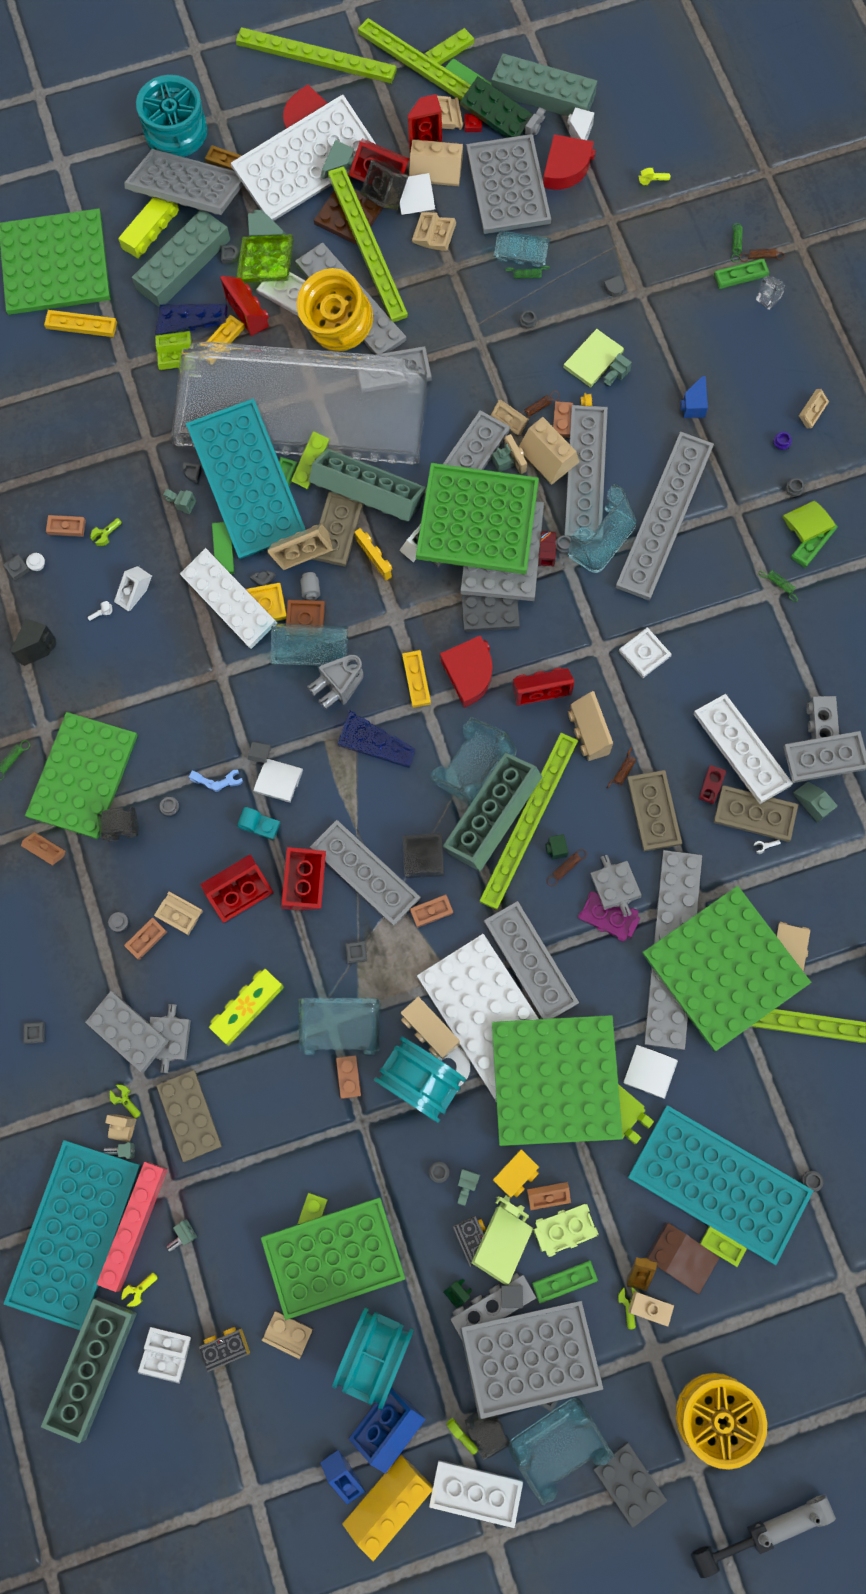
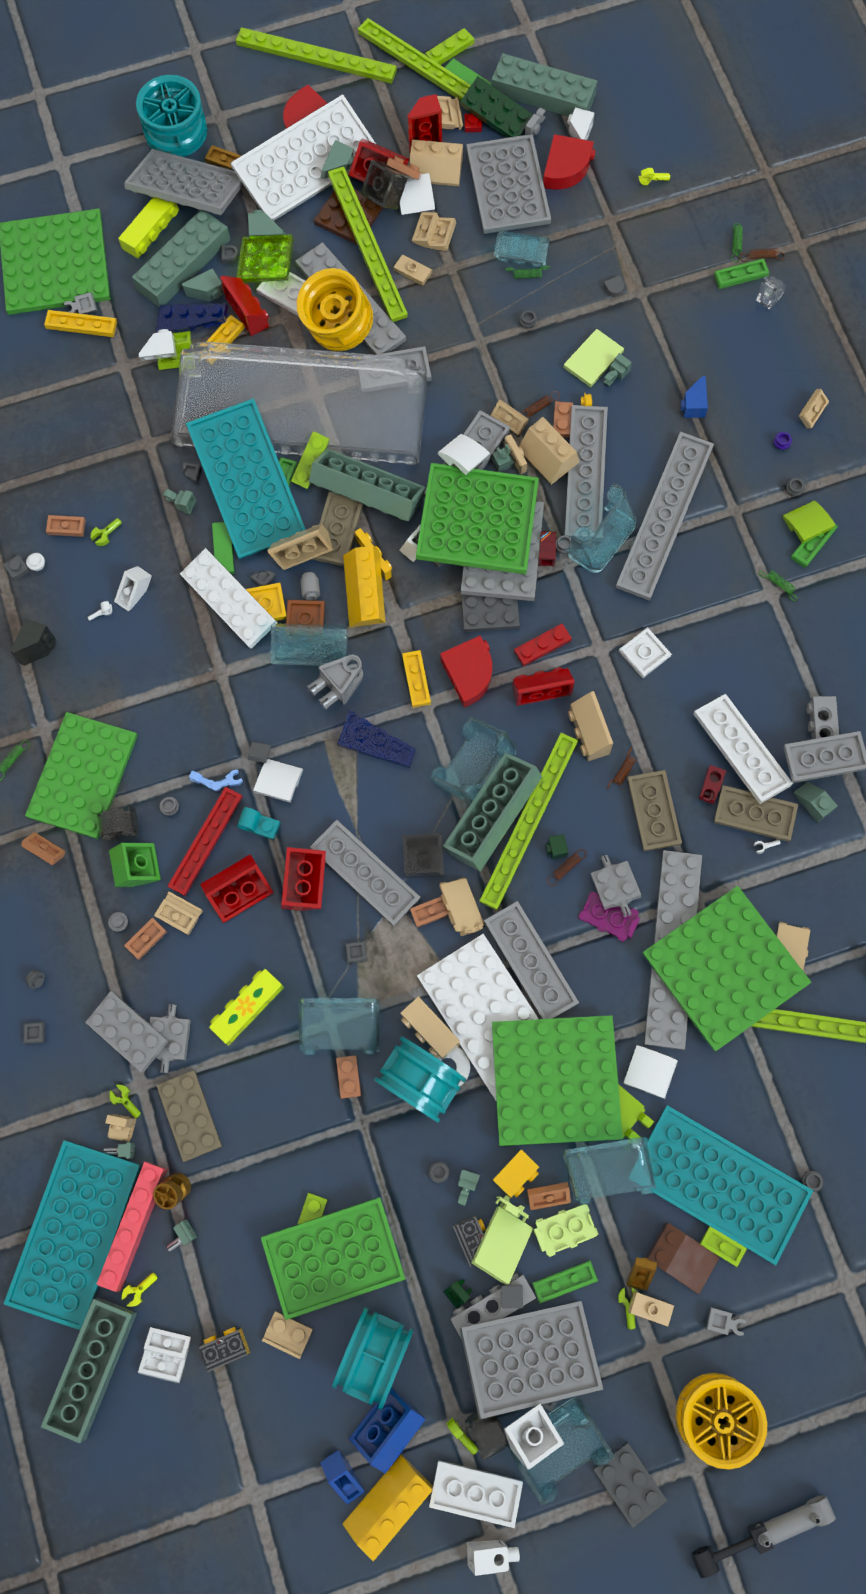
(35, 979): none -> dark grey plate
(84, 304): none -> light grey plate
(134, 864): none -> bright green slope
(159, 346): none -> white slope
(172, 1190): none -> pearl gold wheel
(204, 286): none -> sand green slope
(205, 841): none -> red plate
(364, 586): none -> yellow slope
(412, 170): none -> nougat plate
(412, 270): none -> tan plate
(461, 906): none -> tan piece
(463, 453): none -> white slope
(482, 1553): none -> white torso
(533, 1437): none -> white slope
(542, 645): none -> red plate
(610, 1169): none -> clear light blue windscreen
(721, 1322): none -> light grey plate

